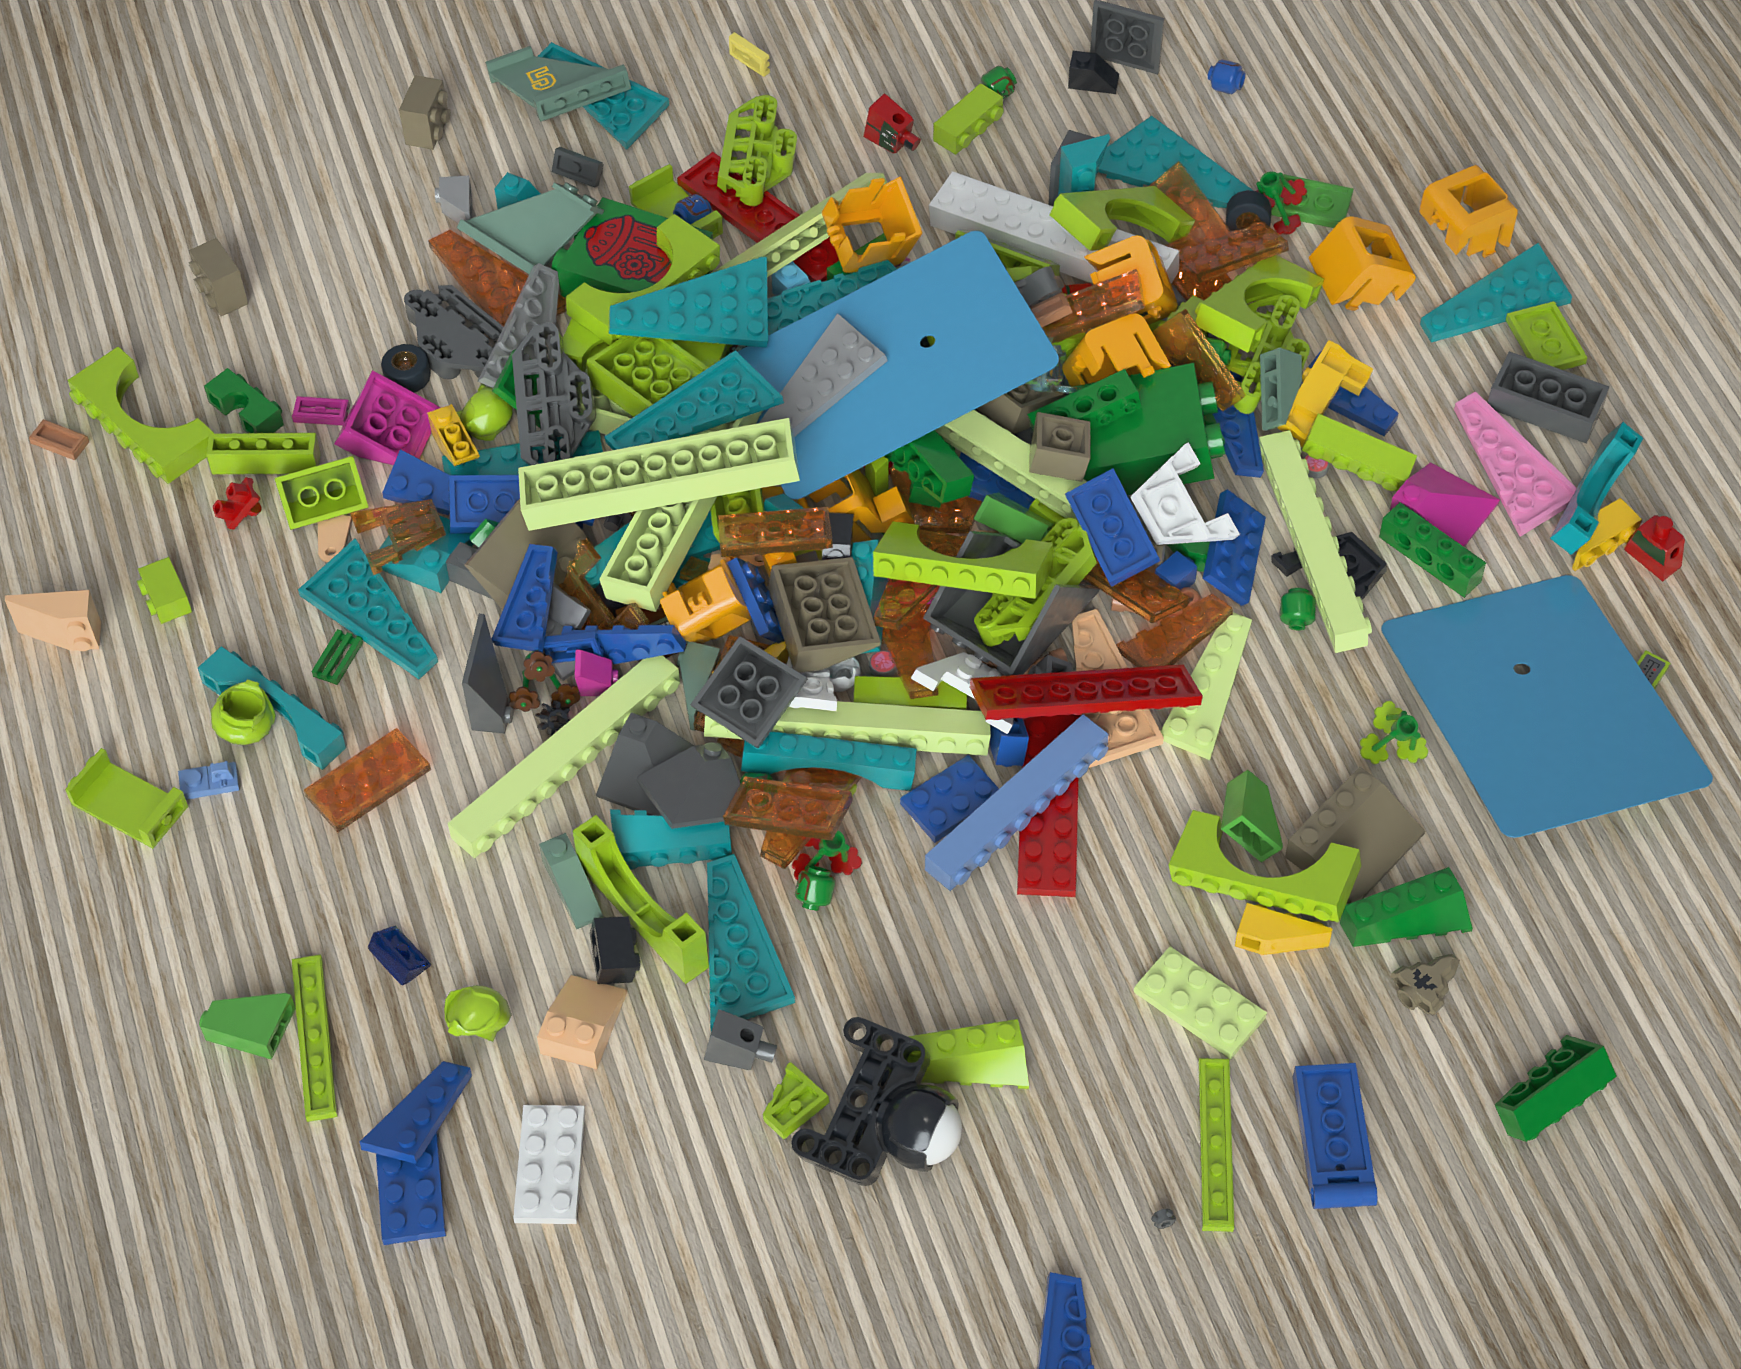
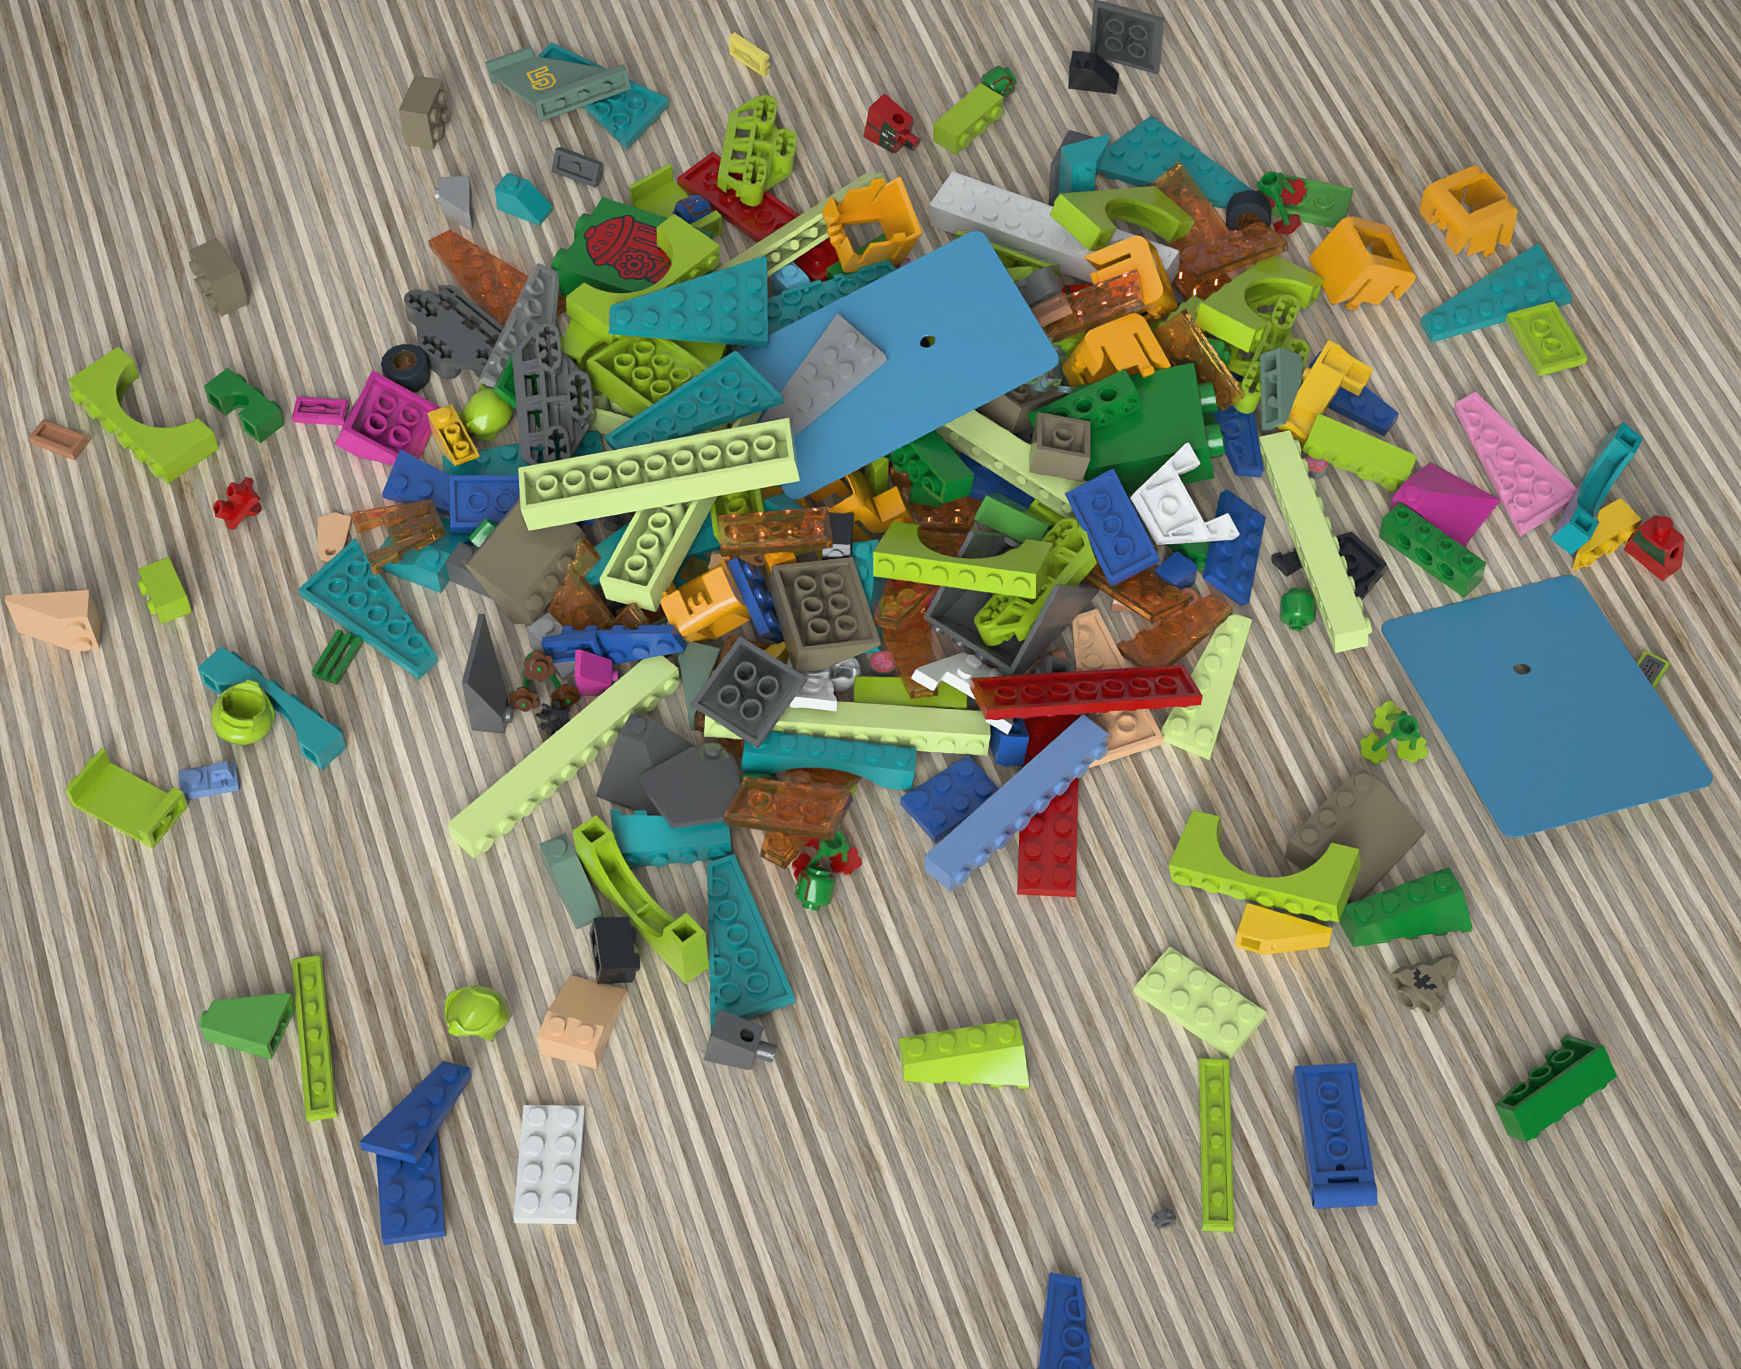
(262, 453): lime brick -> none
(321, 492): lime slope -> none
(367, 780): clear orange plate -> none
(398, 954): clear blue slope -> none
(528, 604): blue wing -> none
(534, 227): sand green piece -> none
(567, 609): flat silver slope -> none
(793, 1102): lime wing -> none
(900, 1118): black beam -> none
(1226, 76): blue head -> none
(1251, 816): bright green slope -> none
(1548, 397): dark grey brick -> none

